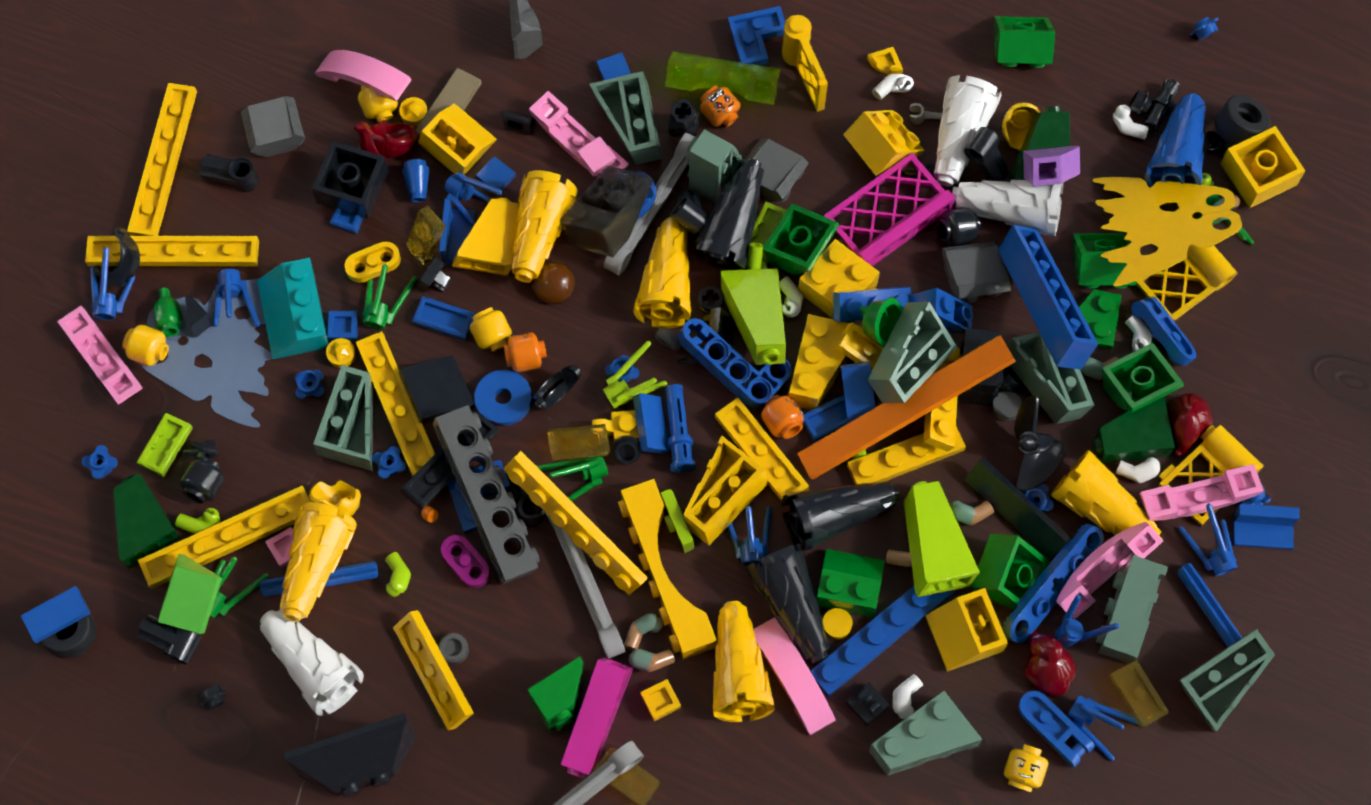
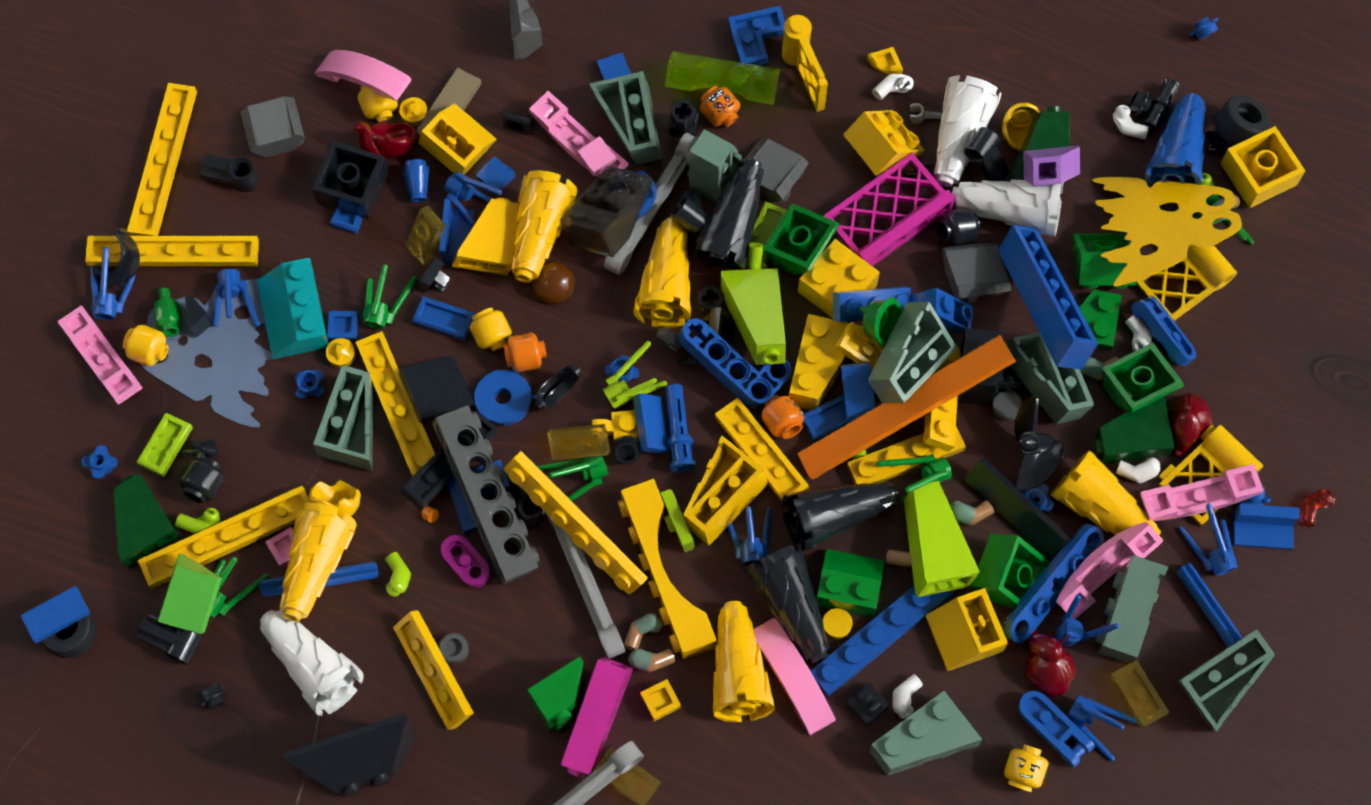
(372, 261): yellow plate -> none
(385, 470): blue plate -> none
(794, 298): arm -> none
(933, 470): none -> green plant
(1023, 41): green slope -> none
(1315, 502): none -> clear red arm

